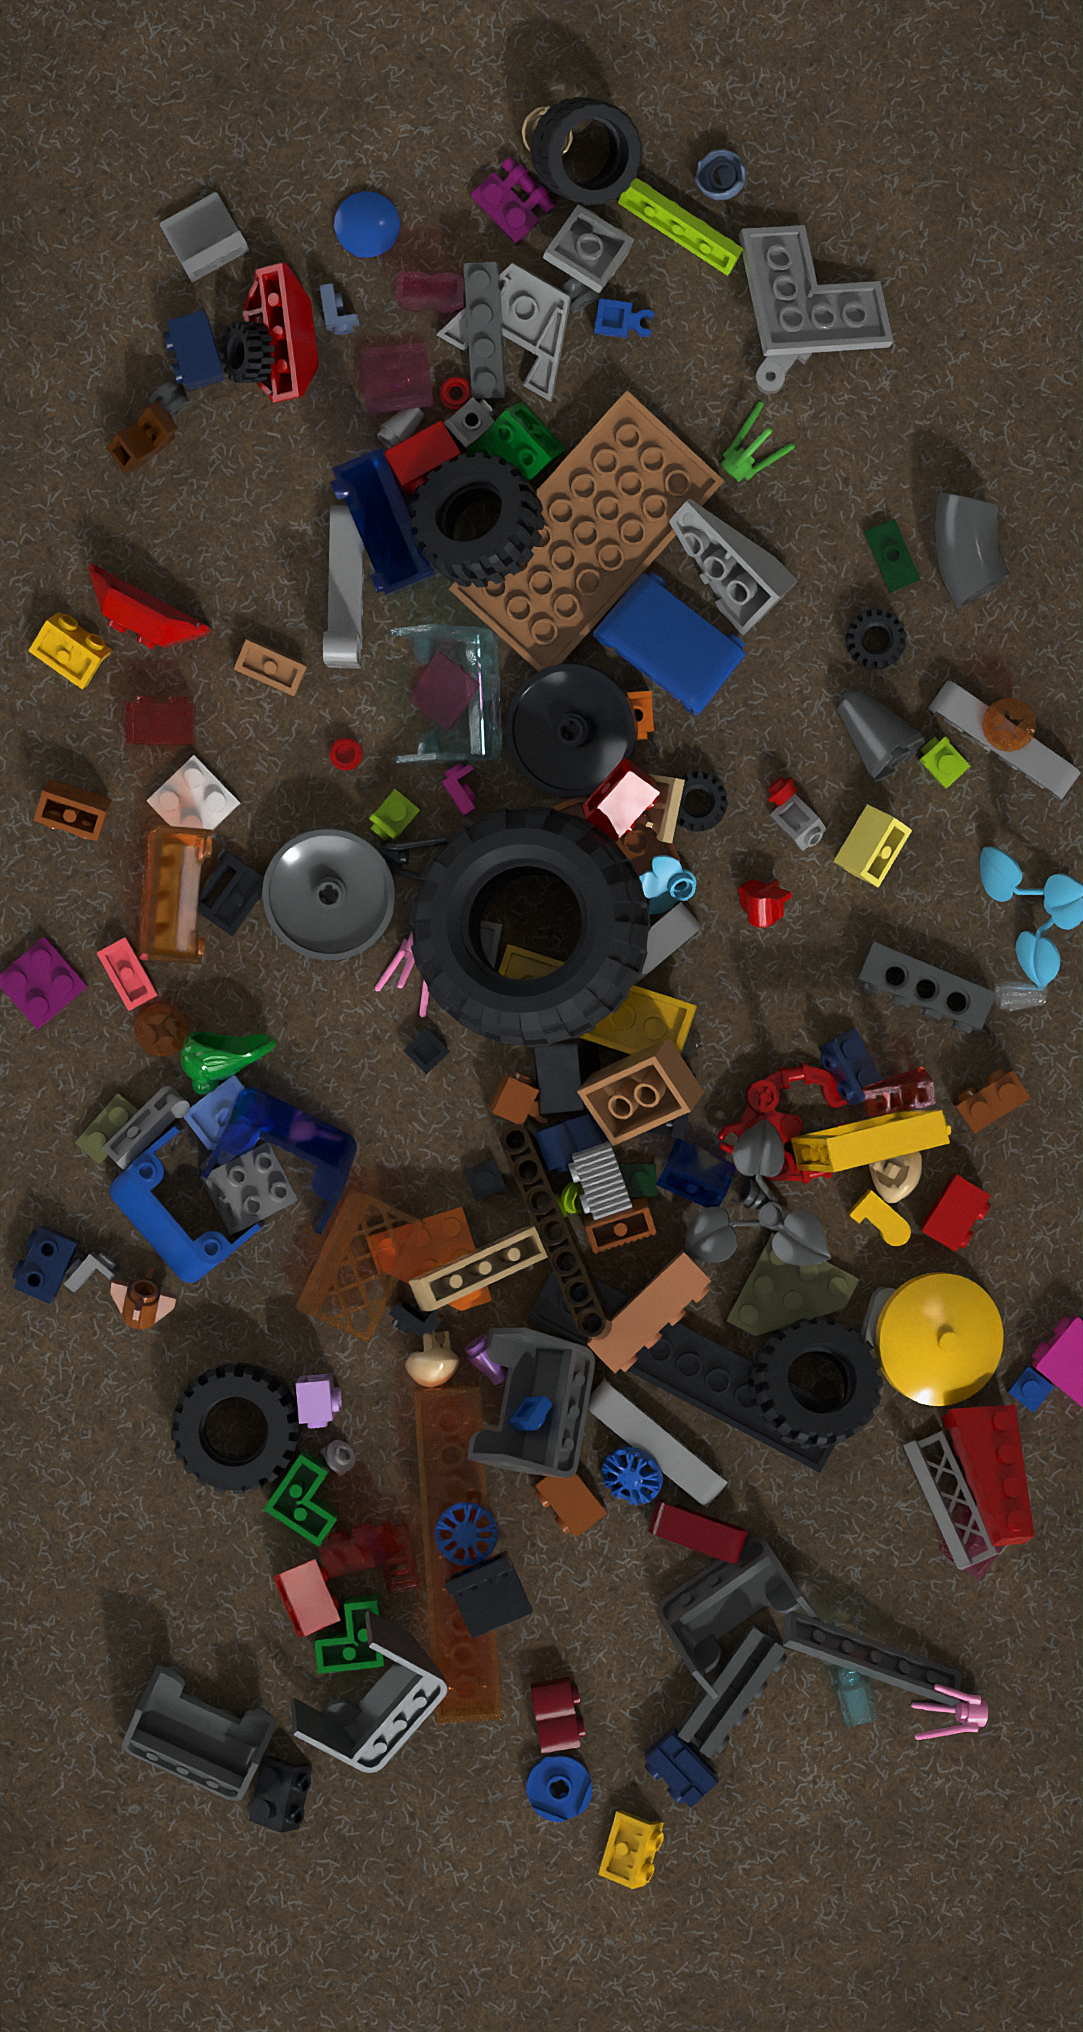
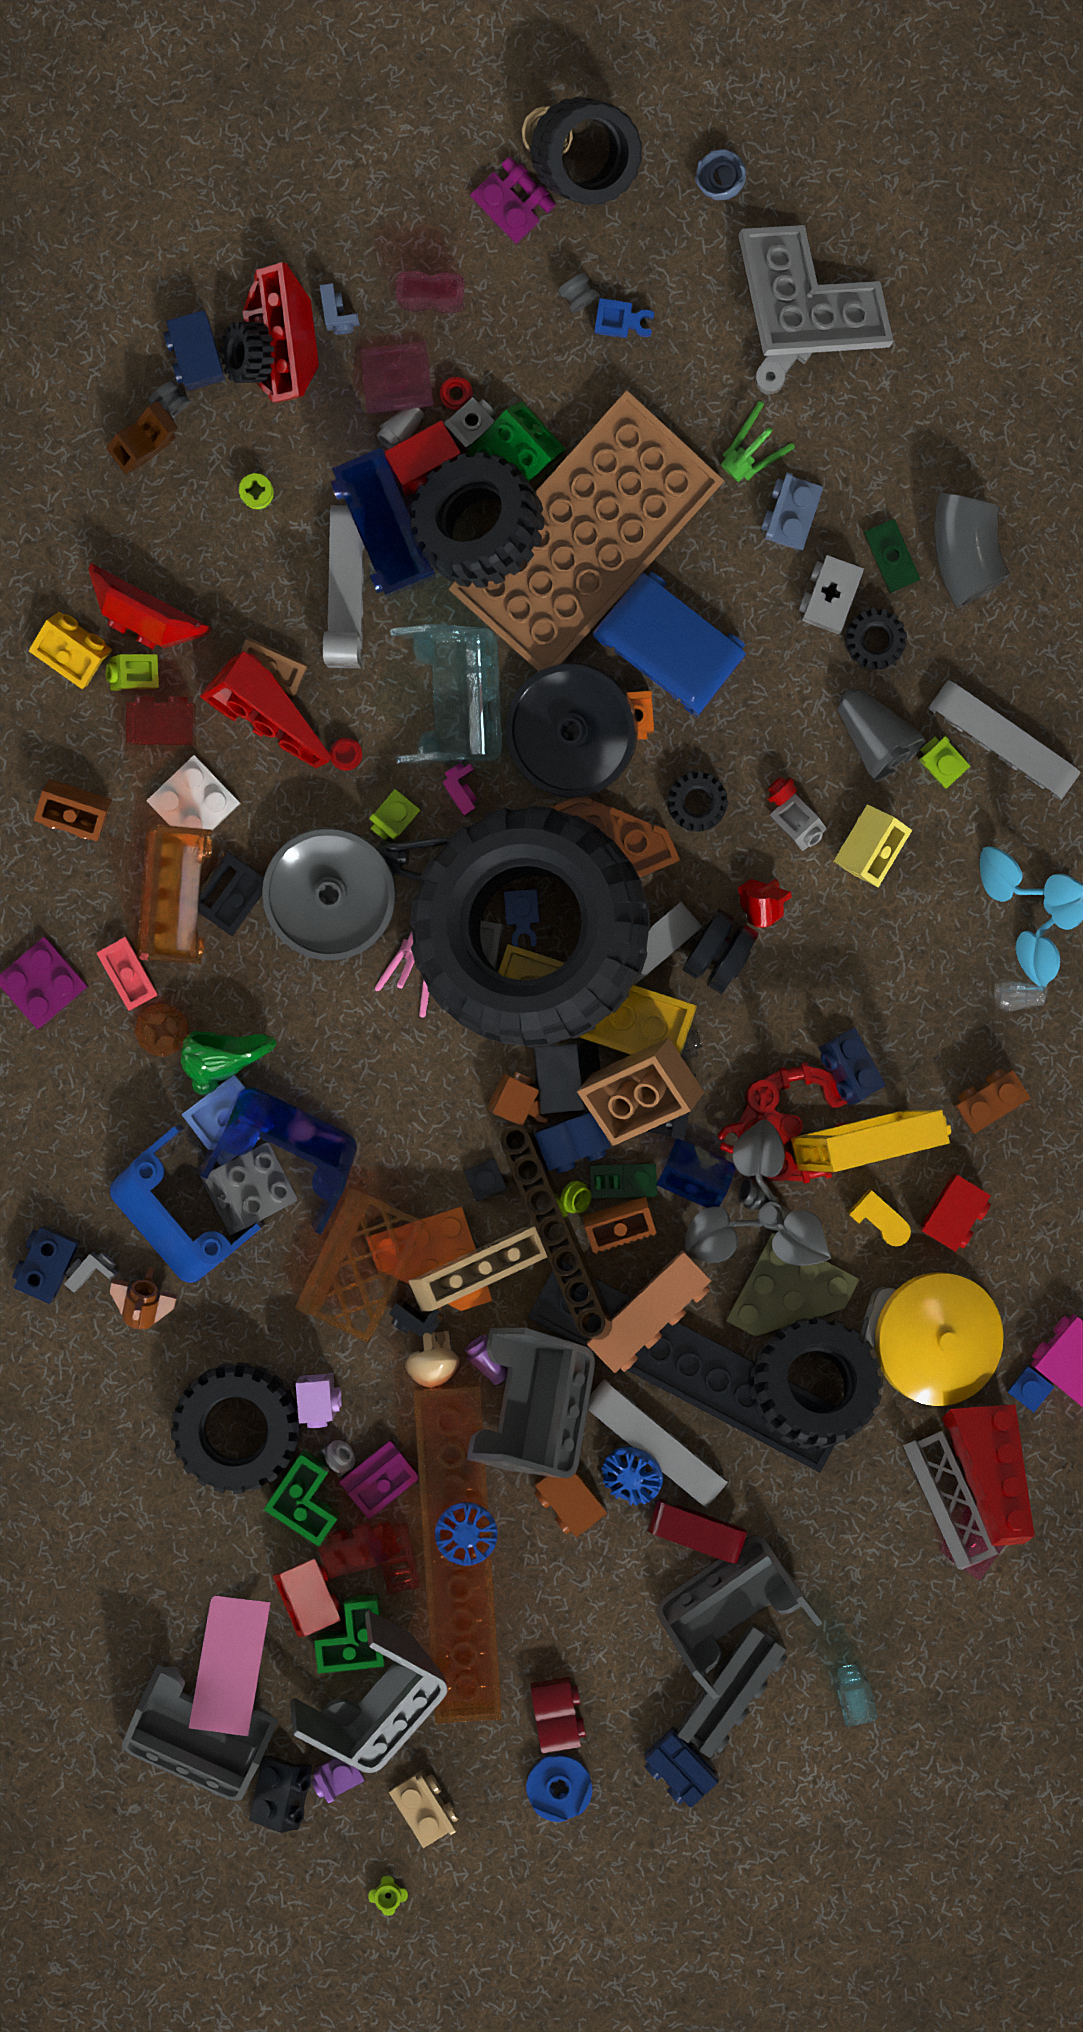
(105, 1126): olive plate -> none
(132, 671): none -> lime bracket
(146, 1126): light grey plate -> none
(204, 237): light grey bracket -> none
(229, 1665): none -> bright pink piece
(253, 693): none -> red wedge
(257, 497): none -> lime wheel
(335, 1778): none -> medium lavender bracket
(367, 224): blue dish -> none
(379, 1479): none -> magenta plate
(385, 1904): none -> lime plate
(423, 1808): none -> tan bracket
(426, 1050): black plate -> none
(444, 691): clear pink piece -> none
(485, 329): dark grey plate -> none
(489, 1594): black bracket -> none
(522, 909): none -> blue plate
(530, 1413): blue plate -> none
(533, 318): light grey wing -> none
(589, 248): light grey plate -> none
(601, 1181): light grey brick -> none
(621, 799): brick -> none
(631, 1850): yellow bracket -> none
(661, 884): medium azure plate -> none
(664, 812): tan wing -> none
(681, 226): lime plate -> none
(723, 953): none -> black wheel
(738, 570): light grey wedge -> none
(793, 512): none -> sand blue bracket
(831, 614): none -> light grey brick
(869, 1657): dark grey plate -> none
(896, 1176): tan piece -> none
(919, 1093): clear red slope -> none
(970, 1711): bright pink plant -> none
(975, 998): dark grey brick -> none
(995, 717): clear orange gear -> none

